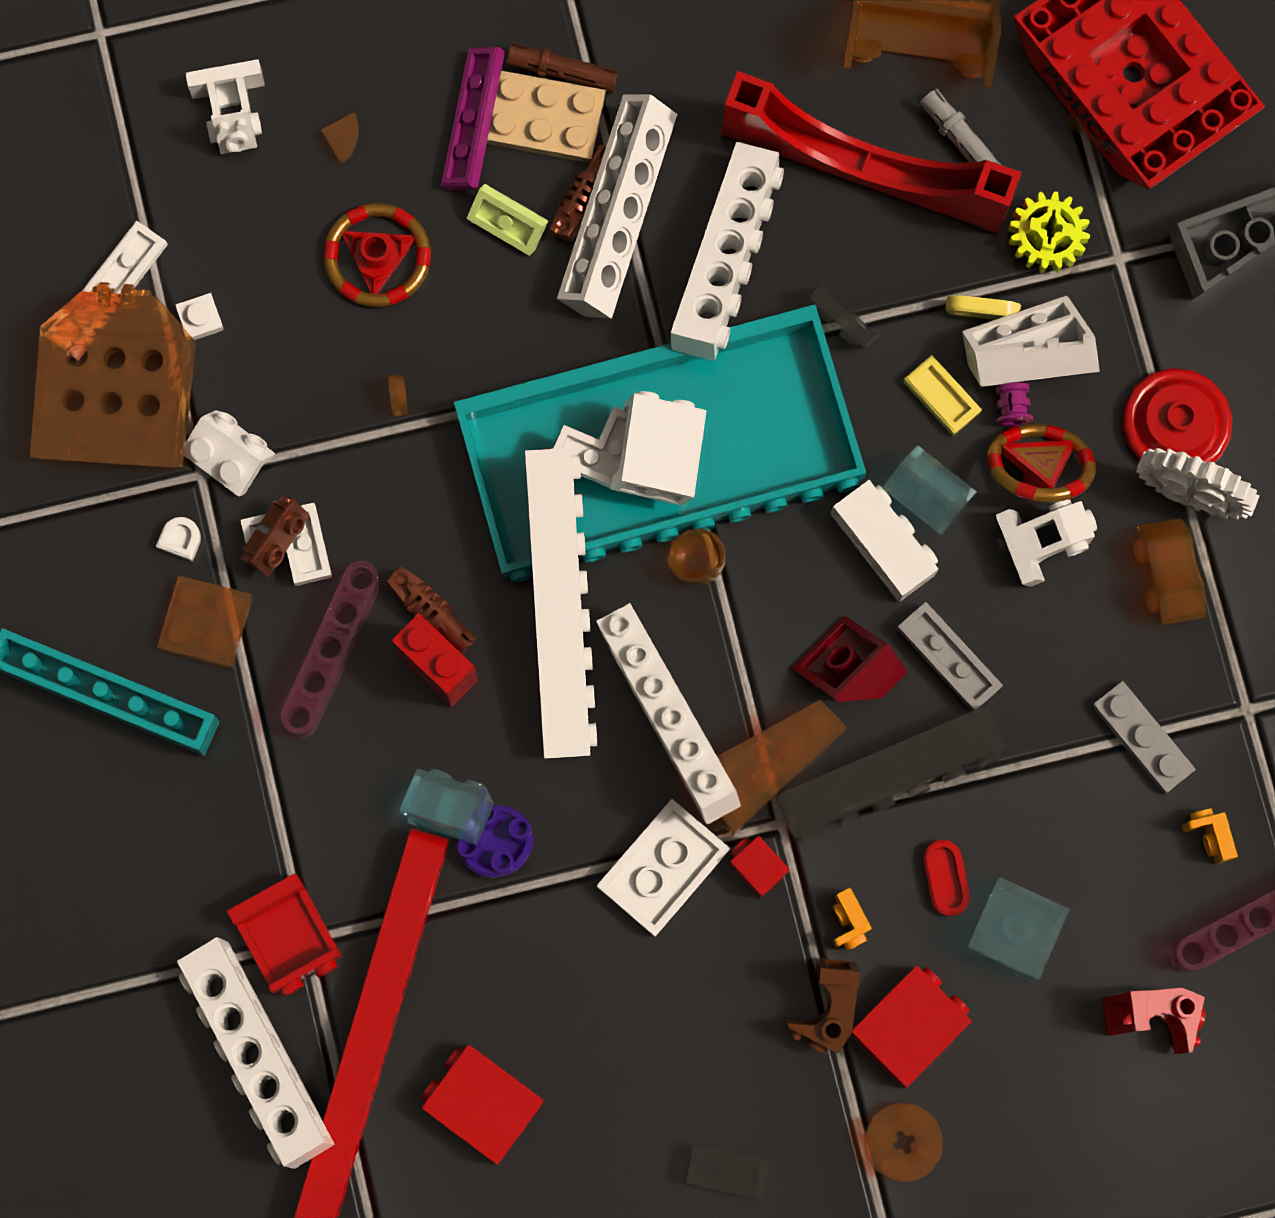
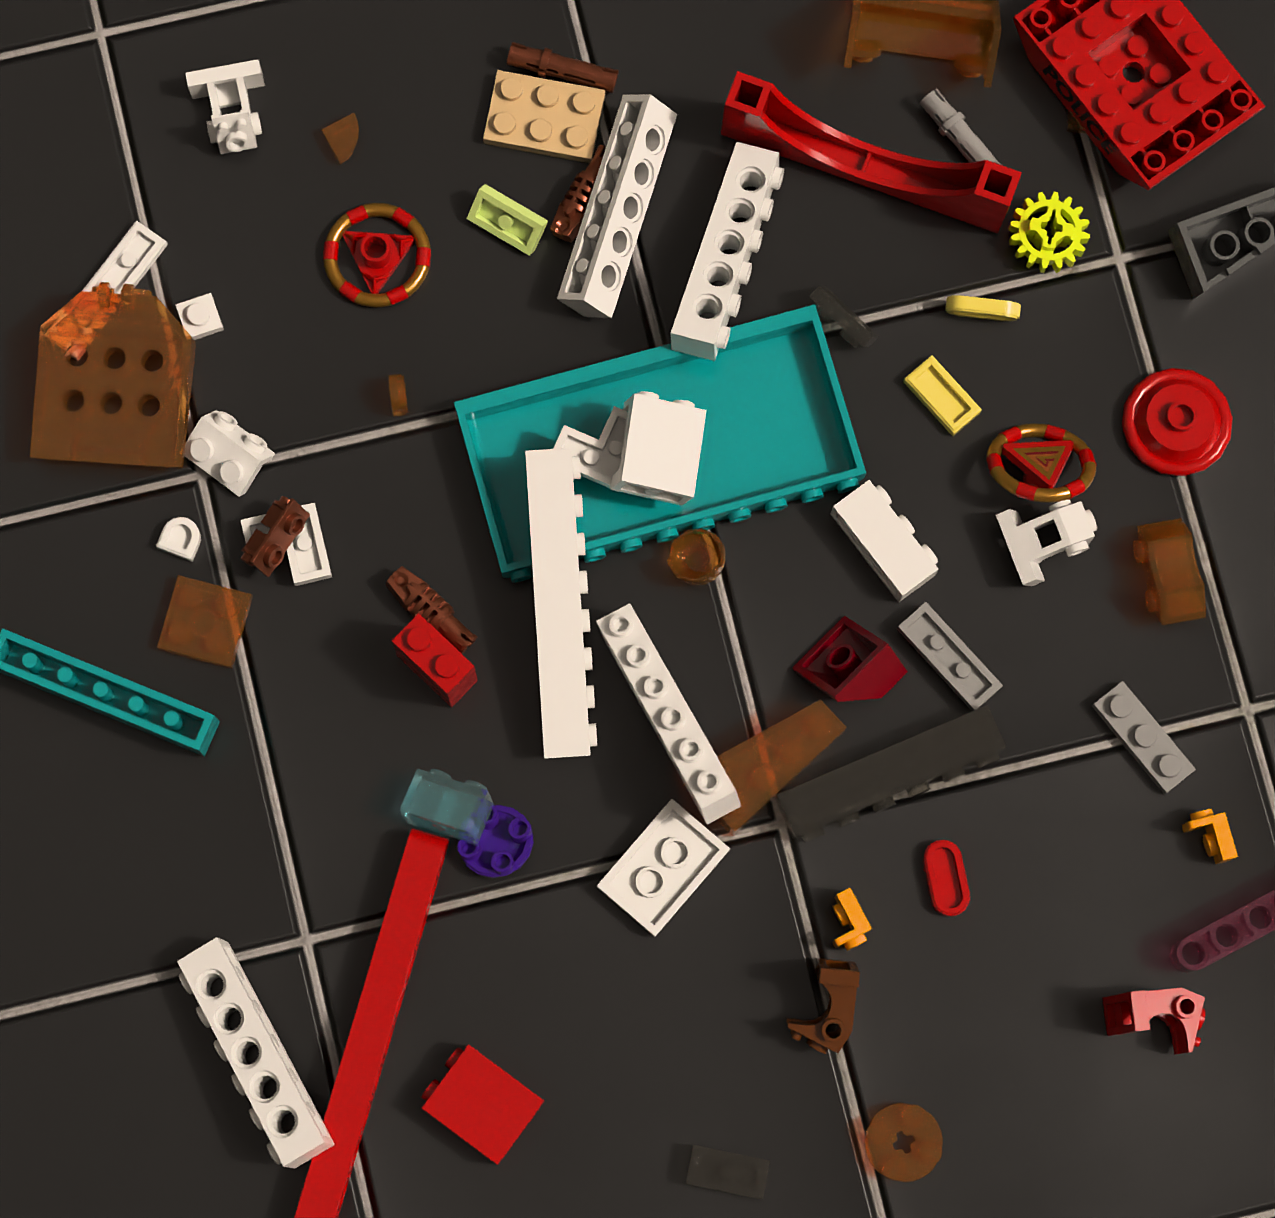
(286, 935): red panel -> none
(330, 630): clear pink beam -> none
(472, 119): magenta tile -> none
(757, 865): red brick -> none
(911, 1025): red brick -> none
(929, 489): clear light blue brick -> none
(1013, 404): magenta bush -> none
(1017, 929): clear light blue panel -> none
(1032, 345): white wedge -> none
(1216, 493): white gear -> none

